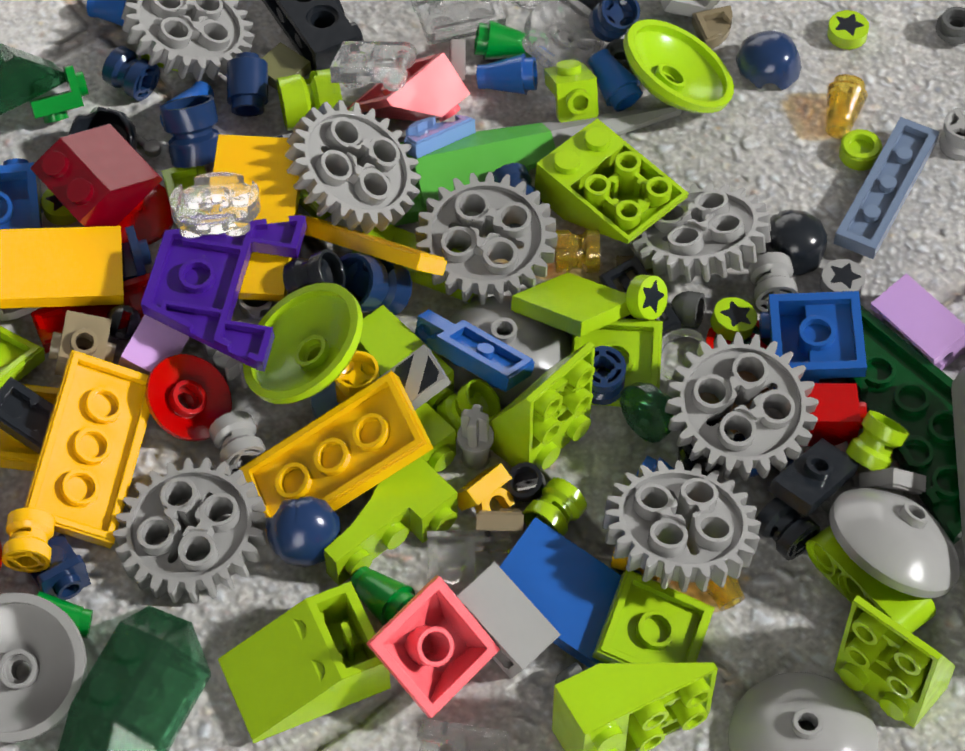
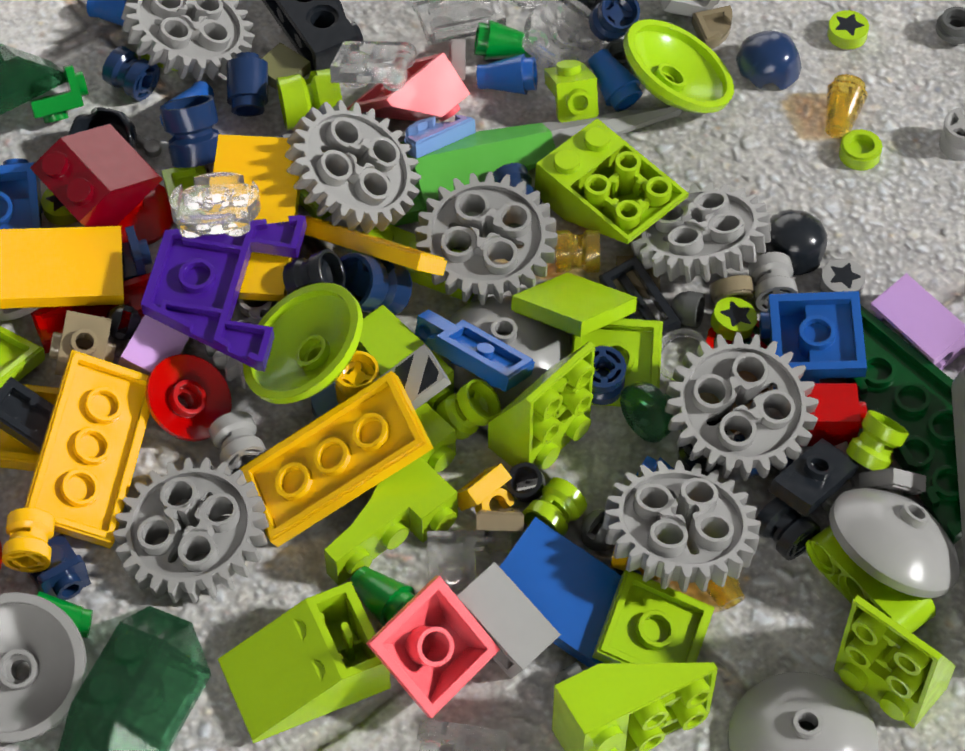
(302, 530): dark blue hair -> none
(475, 438): light grey axle -> none
(592, 541): none -> dark grey hinge
(646, 297): lime tile -> none
(734, 286): none -> dark tan tile
(886, 188): sand blue plate -> none

